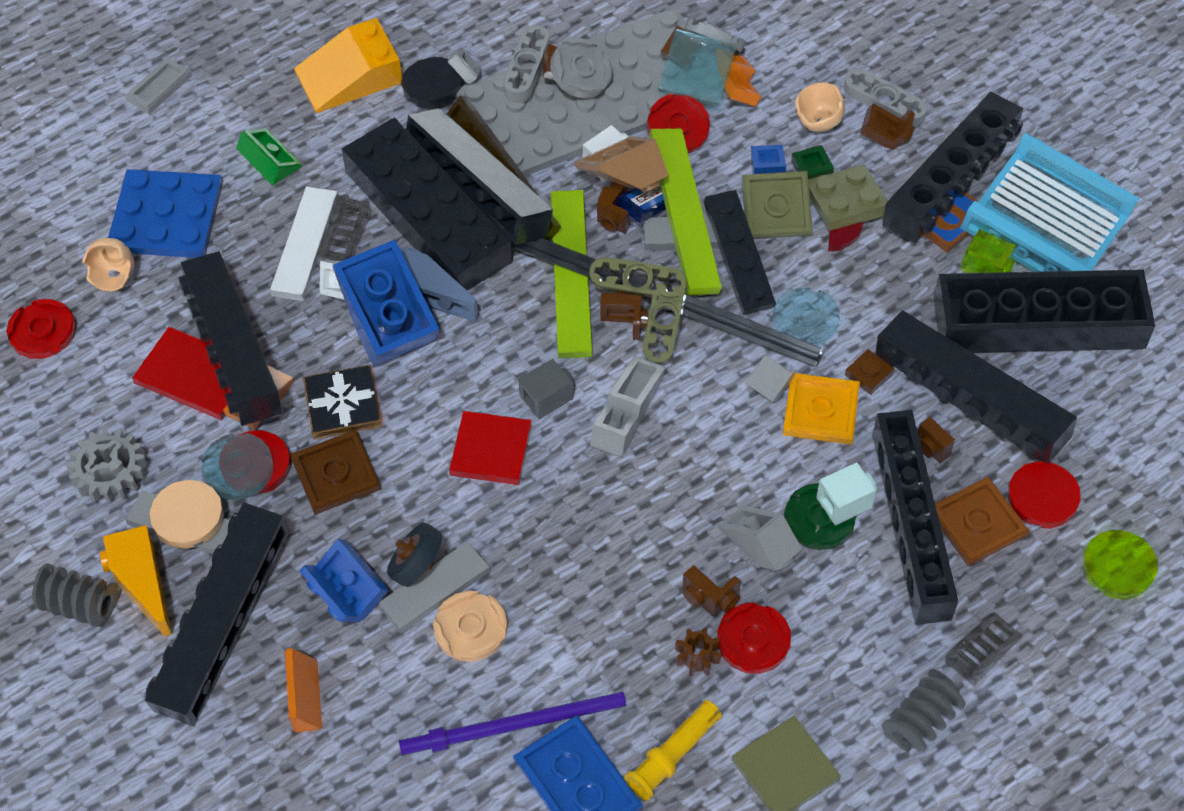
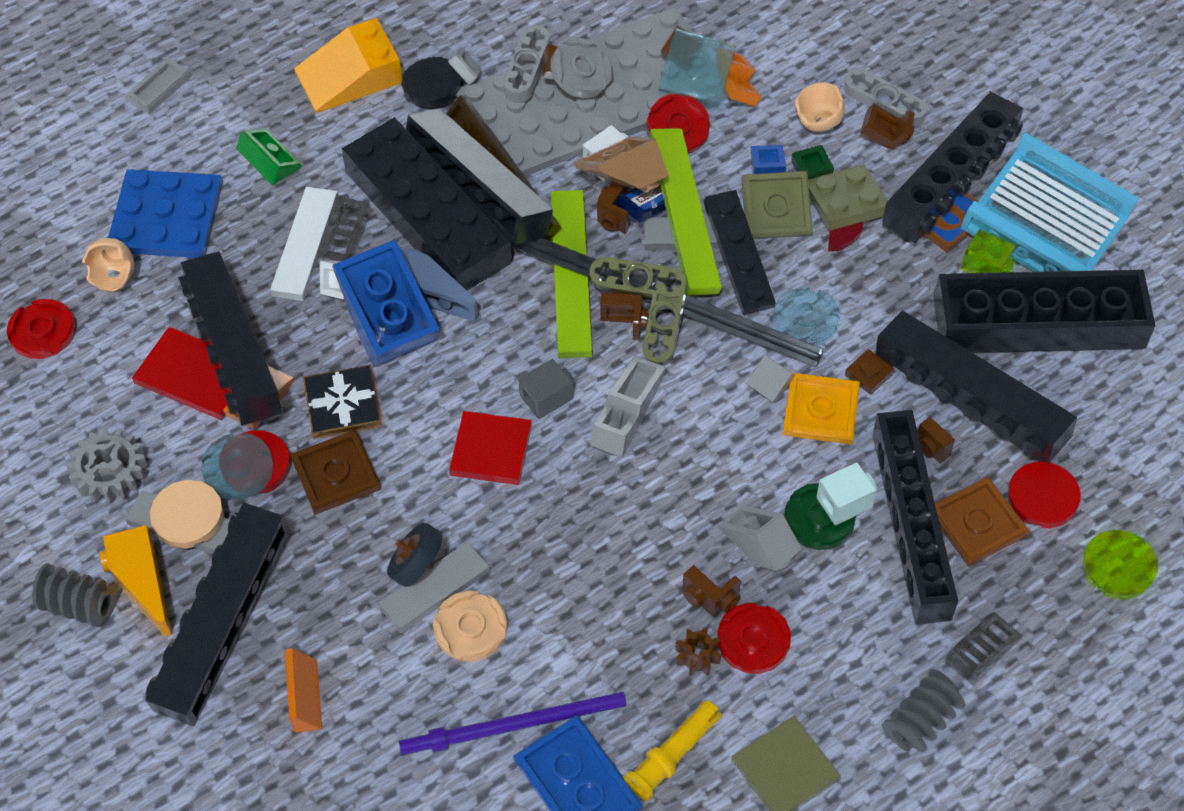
(345, 583): blue bracket -> none
(710, 31): light grey tile -> none

